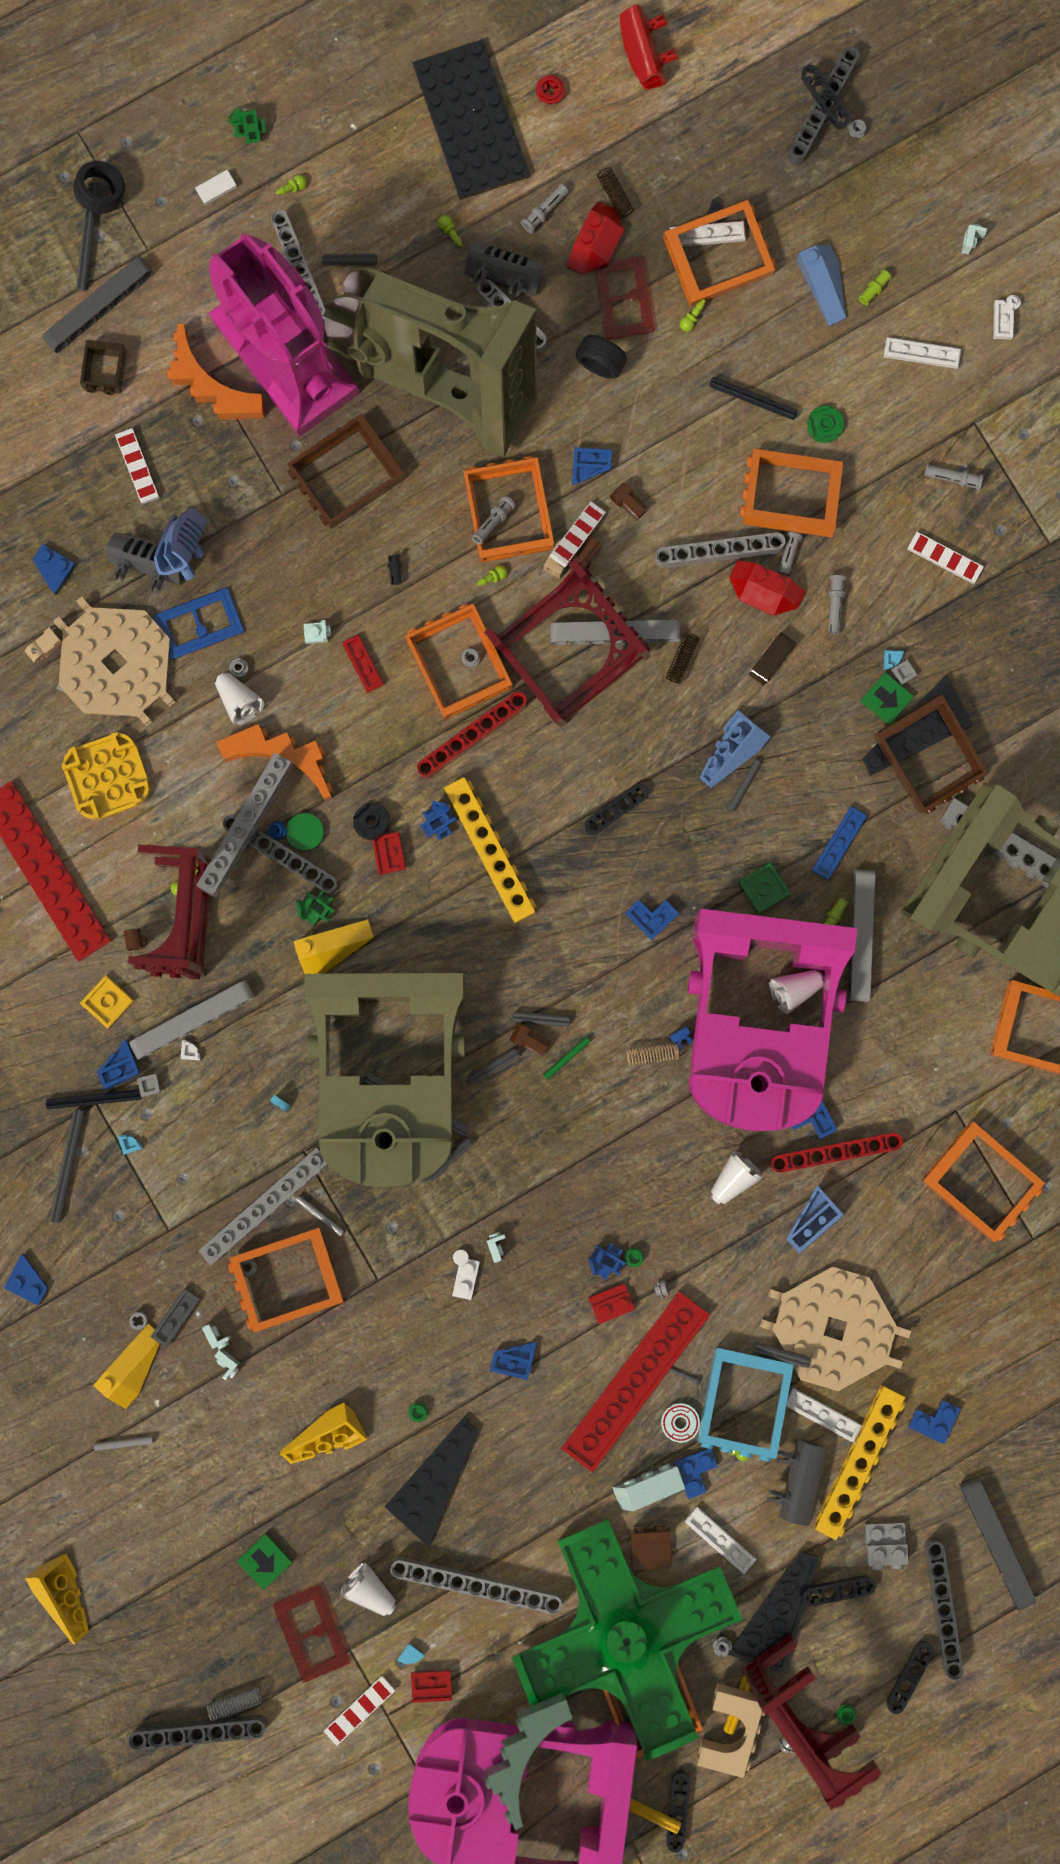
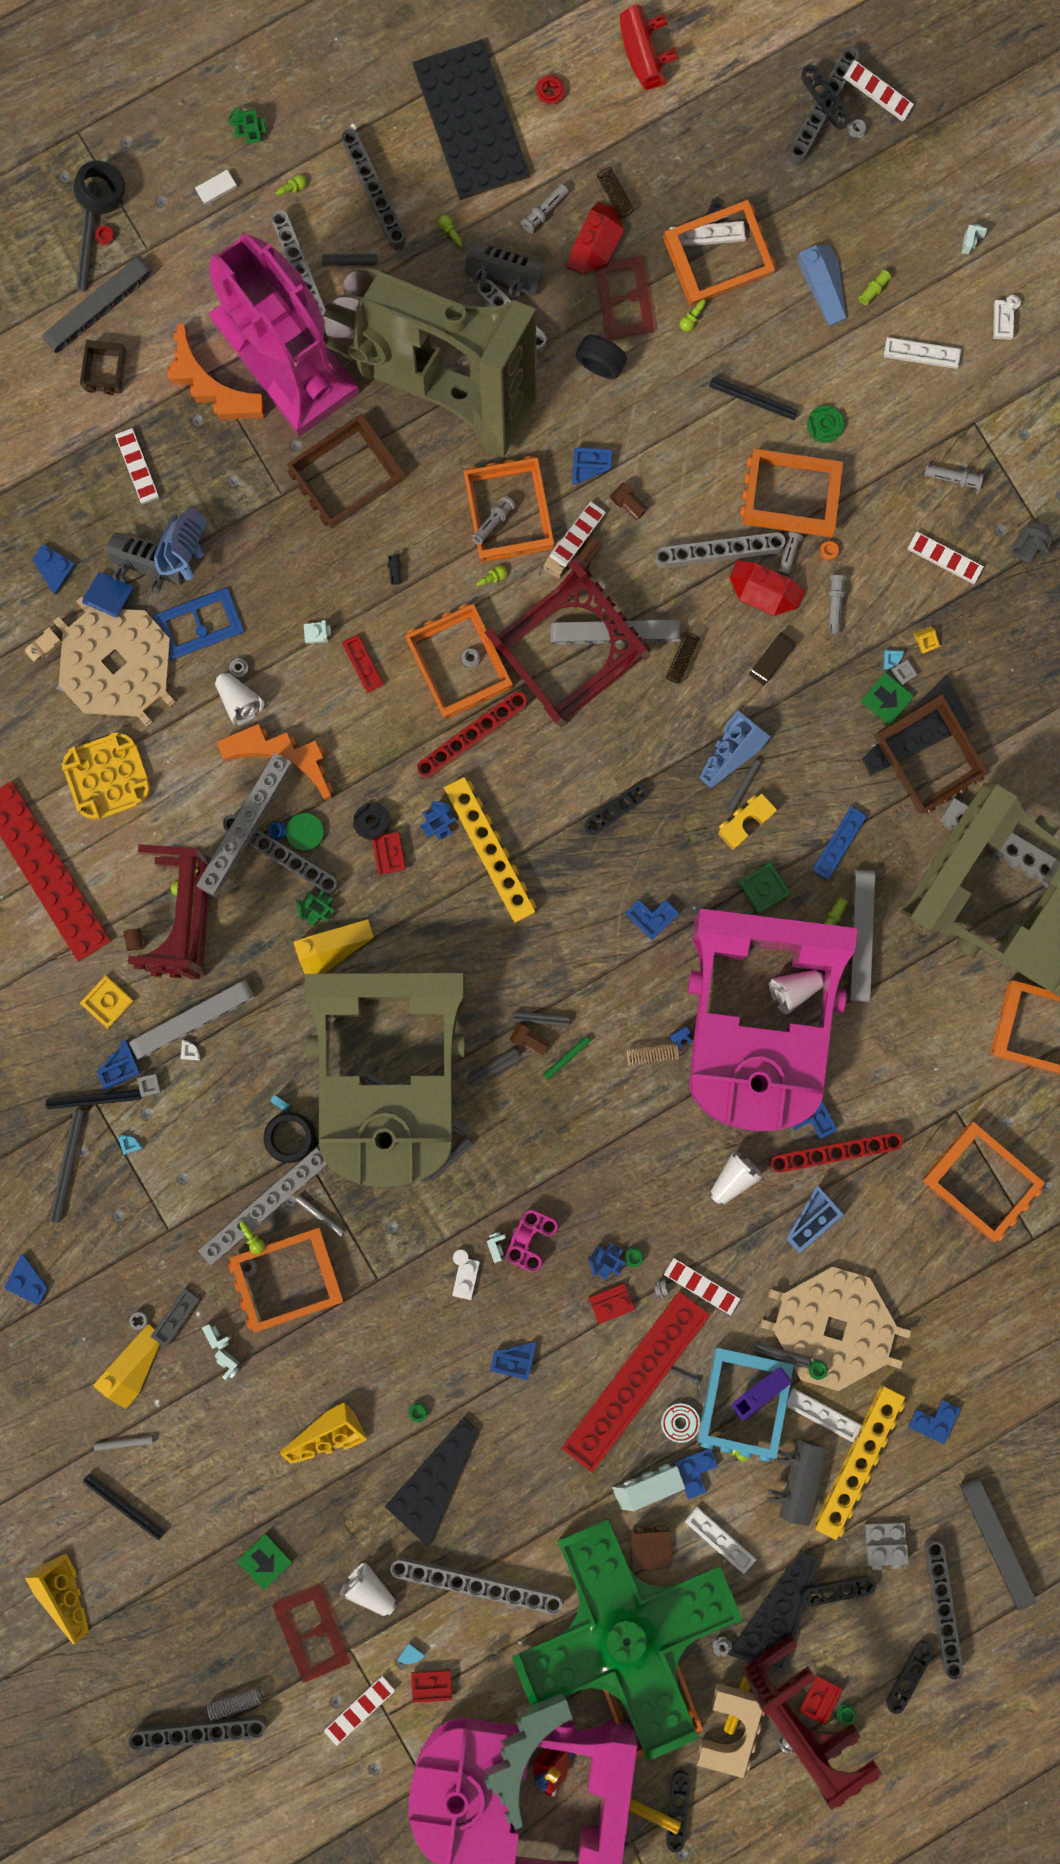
(104, 235): none -> red tile
(107, 594): none -> blue tile
(123, 1506): none -> black axle
(255, 1245): none -> lime bar
(269, 1133): none -> black tyre
(370, 181): none -> dark grey beam
(523, 1237): none -> dark pink beam
(551, 1770): none -> red torso
(701, 1286): none -> tile
(758, 809): none -> yellow arch
(761, 1394): none -> dark purple slope
(818, 1369): none -> green plate
(820, 1699): none -> red plate
(829, 550): none -> orange tile
(878, 90): none -> white tile
(927, 639): none -> yellow slope
(1031, 539): none -> dark grey helmet

